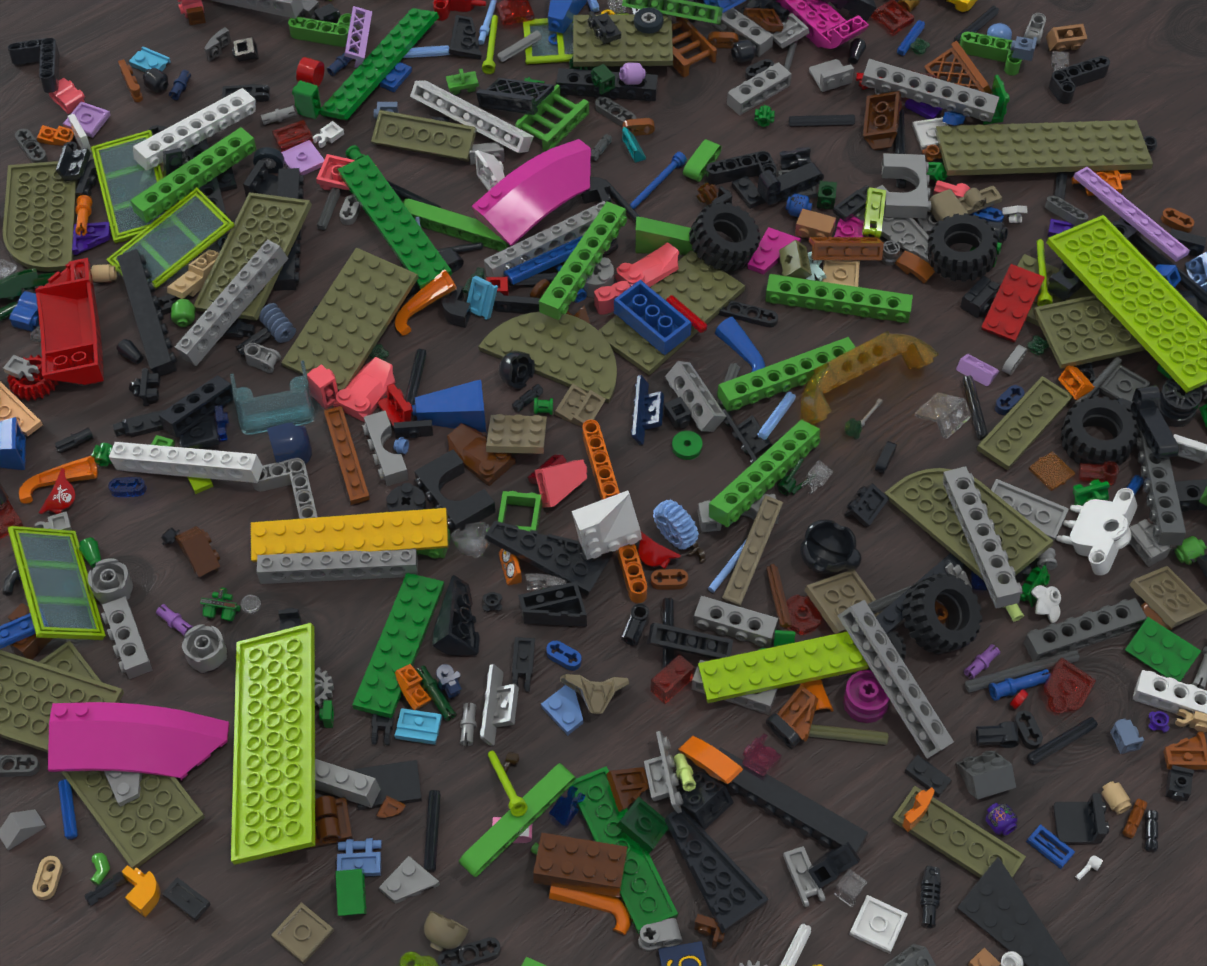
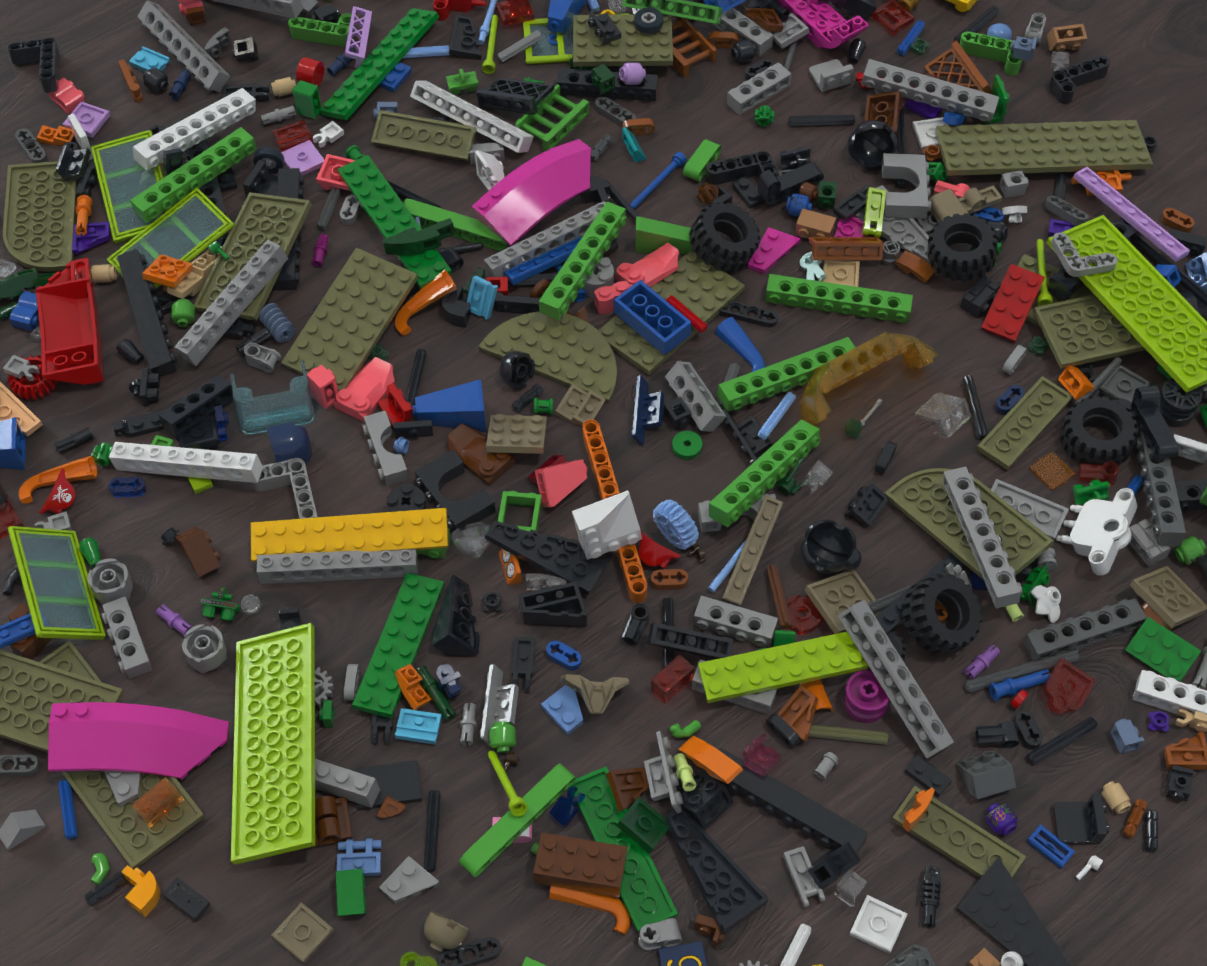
(47, 879): tan plate -> none
(157, 802): none -> clear orange brick
(167, 271): none -> orange plate
(183, 46): none -> light grey brick
(215, 247): none -> green hand
(283, 86): none -> tan brick
(320, 251): none -> magenta axle
(346, 455): dark orange plate -> none
(351, 682): none -> light grey beam
(414, 241): none -> dark green slope
(502, 736): none -> bright green head
(678, 732): none -> bright green arm
(795, 260): olive brick -> none
(809, 190): none -> reddish brown piece
(829, 760): none -> light grey pin
(871, 141): none -> black piece
(977, 369): lavender slope -> none
(1013, 184): none -> light grey brick
(1104, 262): none -> light grey beam

